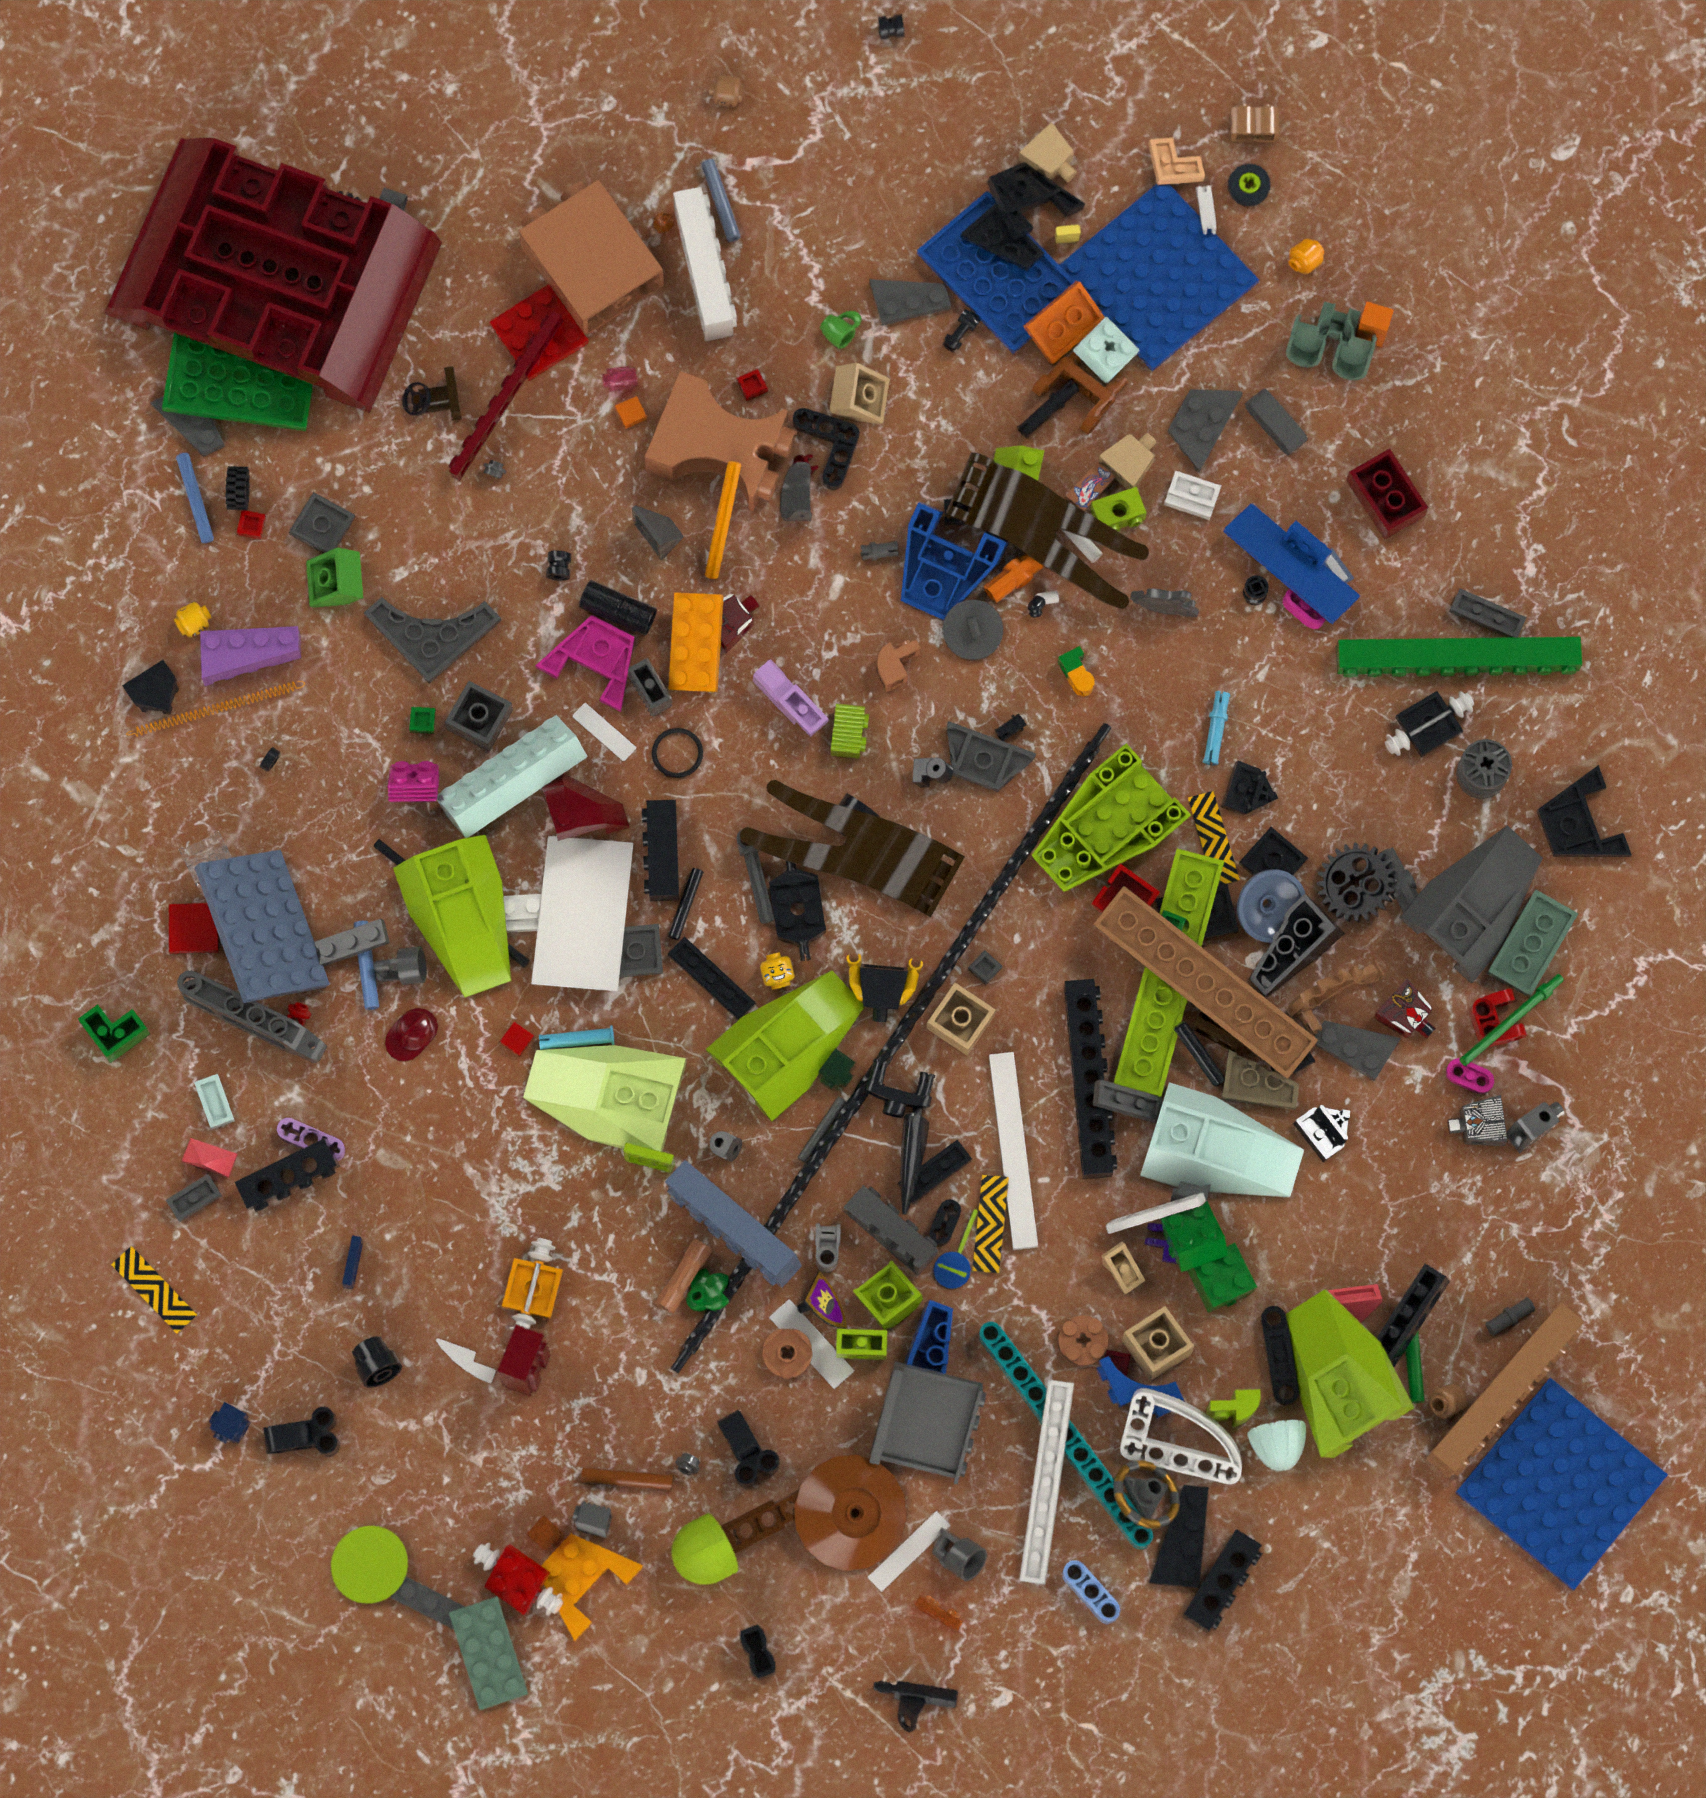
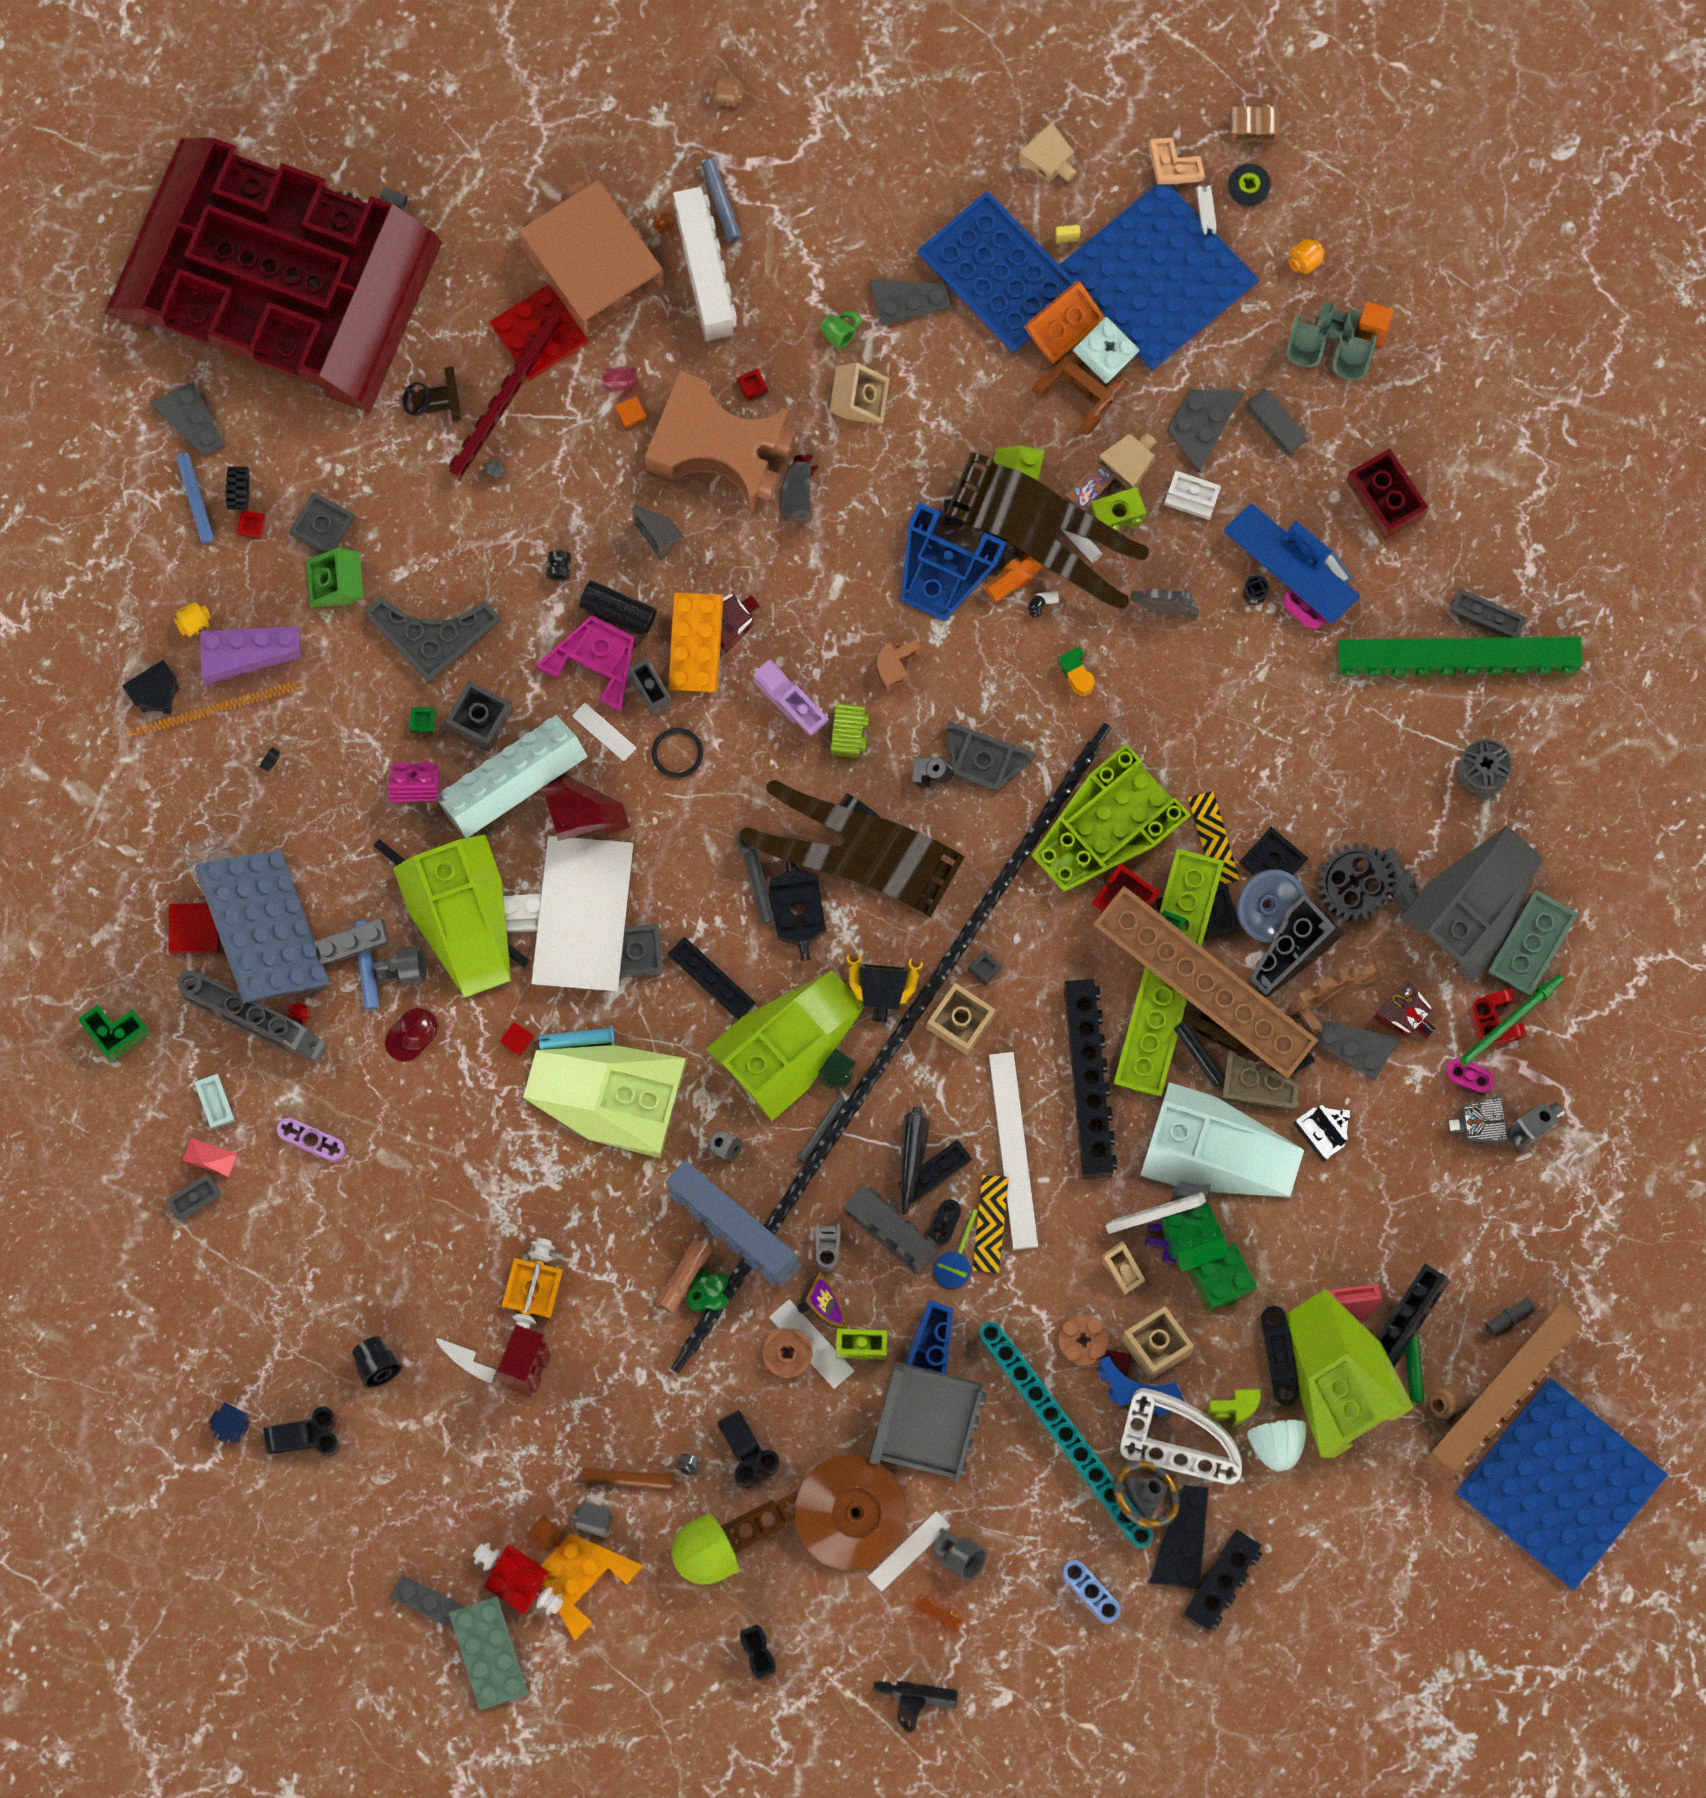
(154, 1289): sticker -> none
(231, 388): green plate -> none
(250, 1185): black brick -> none
(352, 1262): dark blue tile -> none
(369, 1564): lime sticker -> none
(649, 1157): lime tile -> none
(662, 850): black brick -> none
(685, 904): black piece -> none
(722, 519): light orange axle -> none
(777, 971): yellow head -> none
(840, 443): black beam -> none
(879, 550): dark grey pin -> none
(889, 1296): lime slope -> none
(891, 26): black wheel -> none
(895, 1099): black connector -> none
(968, 321): black bar -> none
(972, 629): dark grey shield -> none
(994, 236): black wing -> none
(1010, 727): black pin -> none
(1024, 189): black wing -> none
(1046, 1482): white tile -> none
(1047, 409): black pin -> none
(1127, 1101): dark grey plate -> none
(1217, 721): medium azure pin -> none
(1247, 789): black slope -> none
(1429, 723): black plate -> none
(1571, 826): black wing -> none

